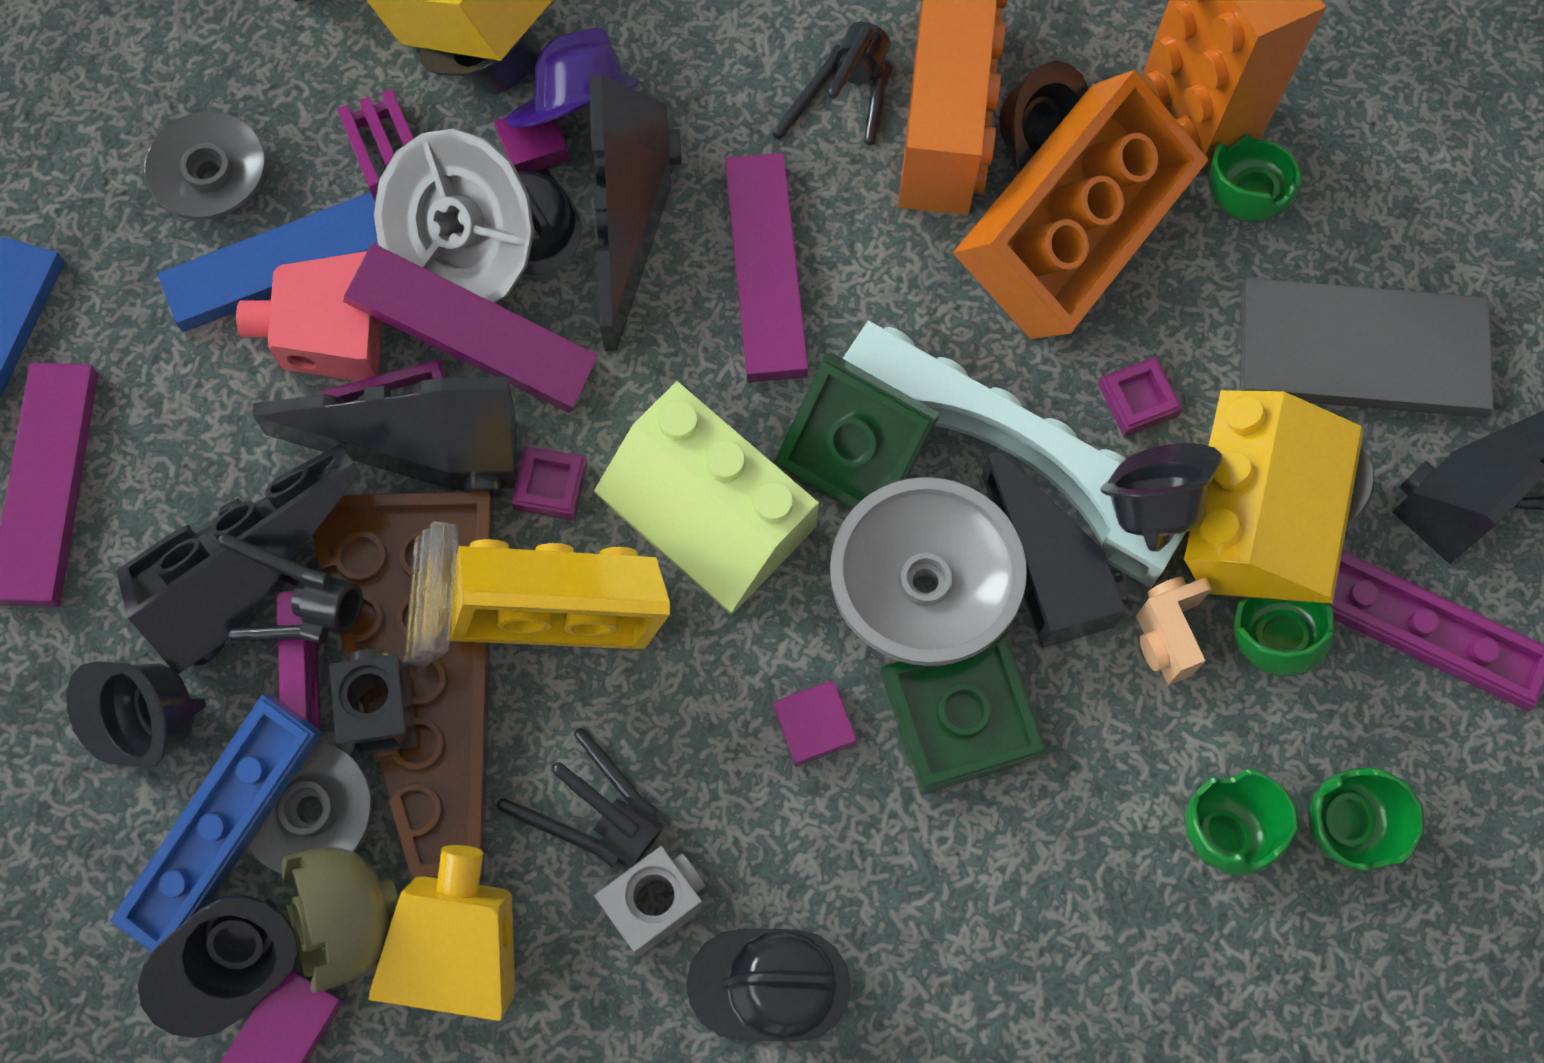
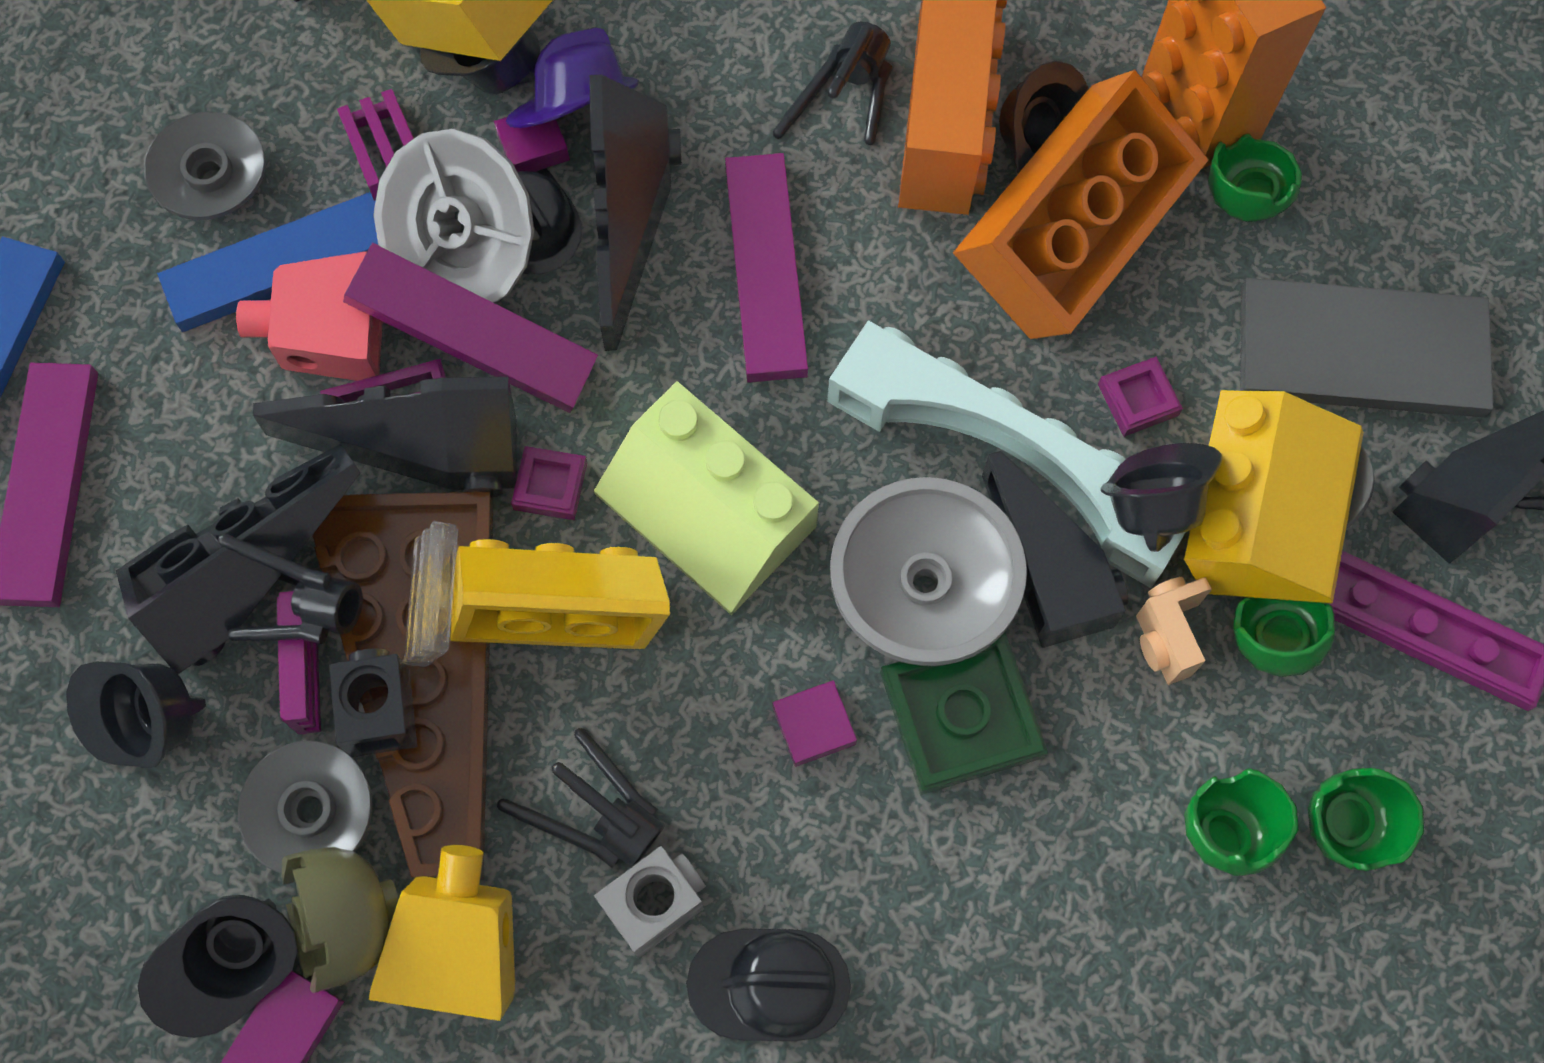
(218, 822): blue tile -> none
(854, 433): dark green plate -> none

